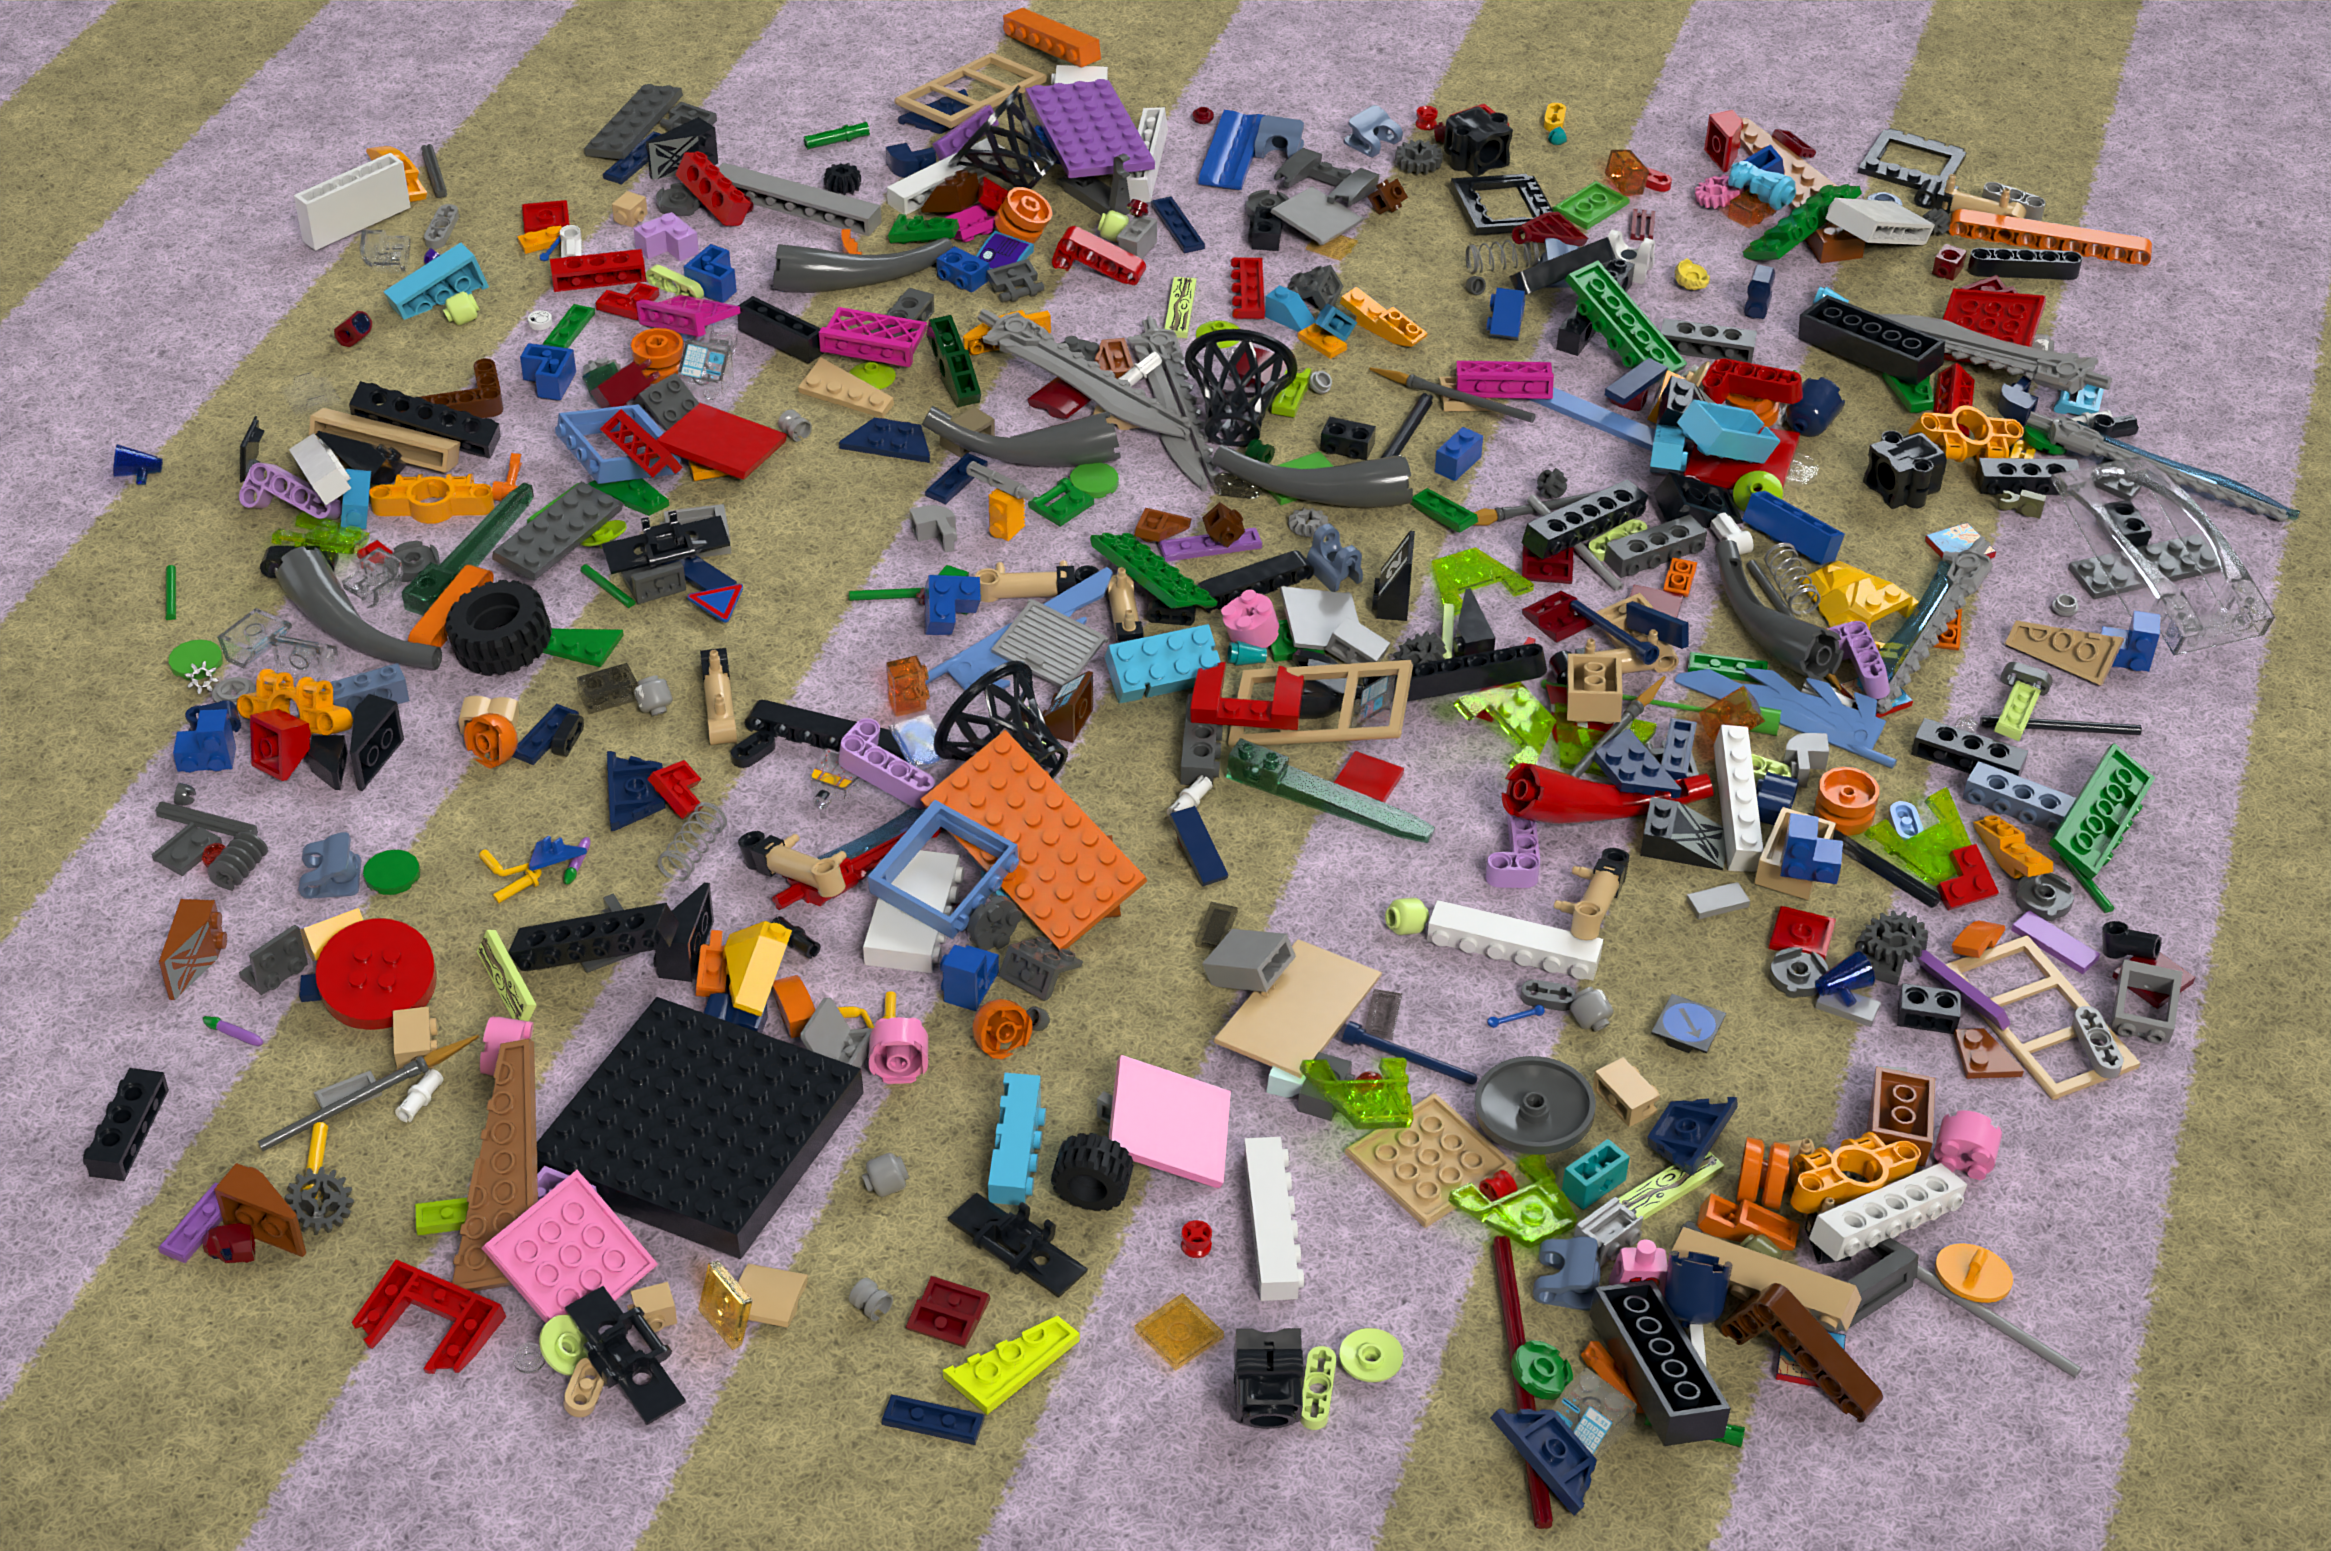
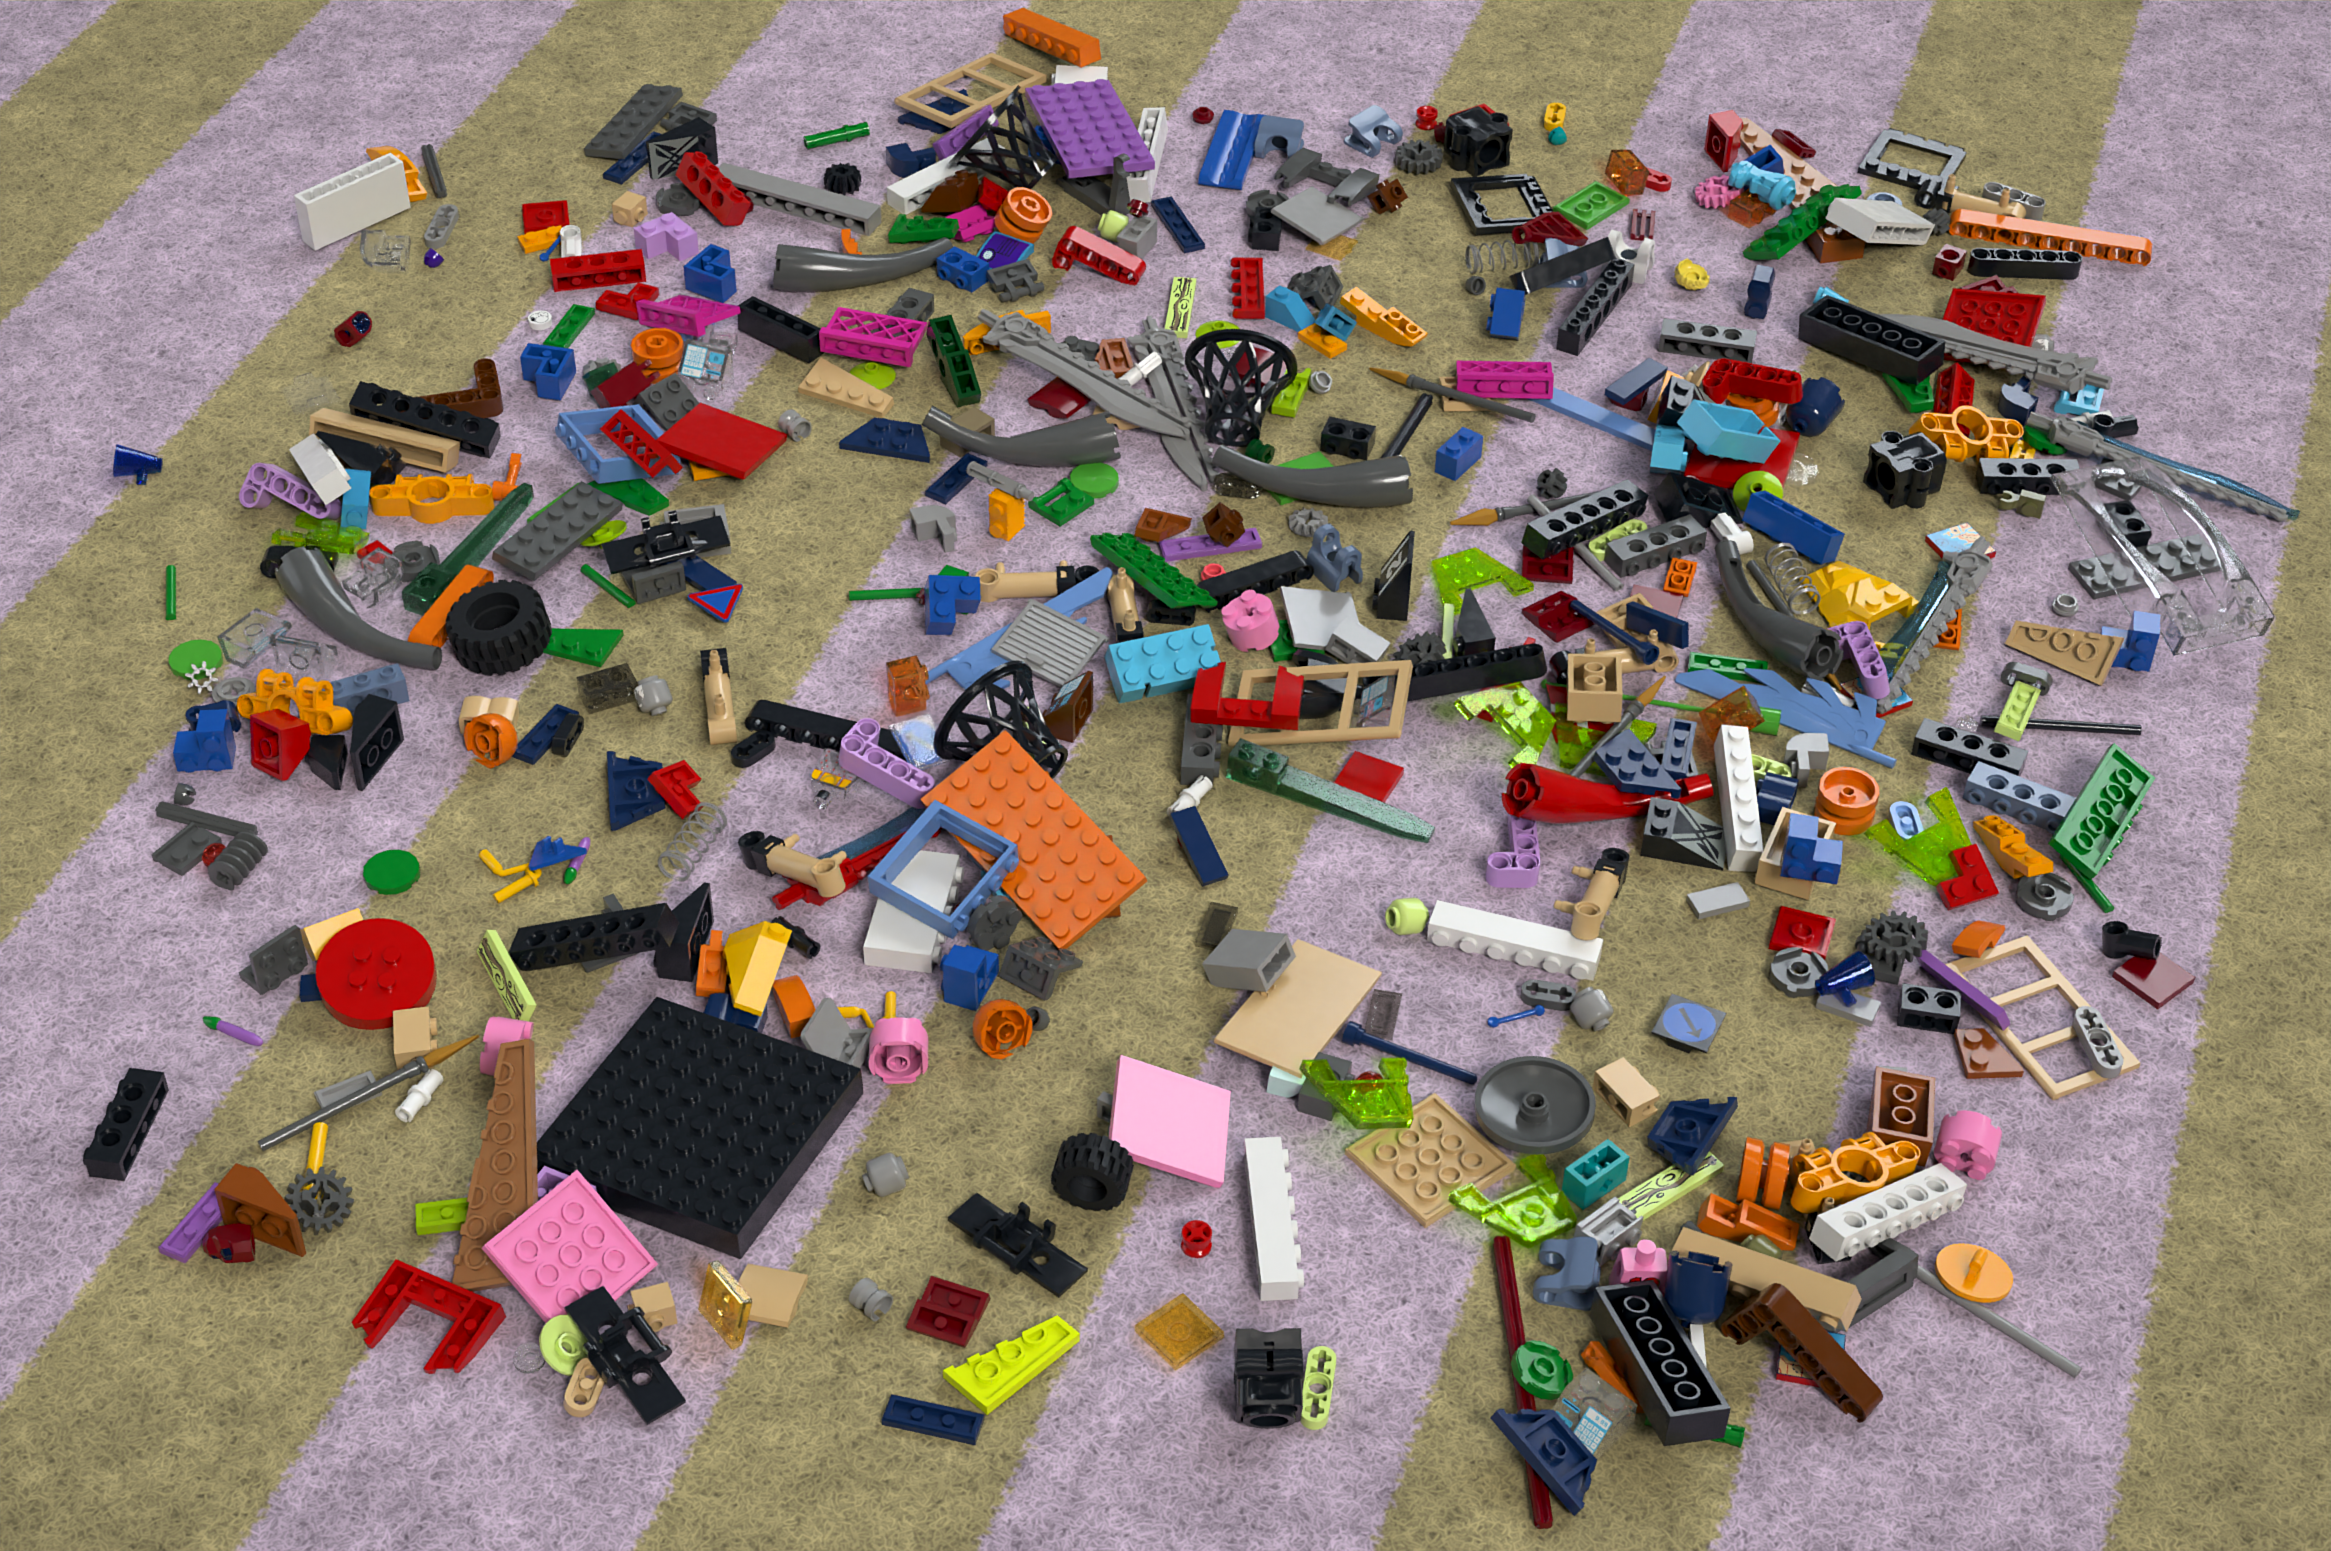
(191, 944): dark orange slope -> none
(250, 448): black piece -> none
(335, 870): sand blue piece -> none
(436, 281): medium azure wedge -> none
(461, 308): yellowish green head -> none
(663, 277): yellowish green beam -> none
(1016, 1140): medium azure wedge -> none
(1212, 570): none -> coral plate
(1244, 653): teal cone -> none
(1371, 1344): yellowish green dish -> none
(1444, 510): green tile -> none
(1499, 1186): red wheel -> none
(1621, 319): green plate -> none
(1887, 870): black axle -> none
(2056, 942): tile -> none
(2152, 979): light grey window -> none

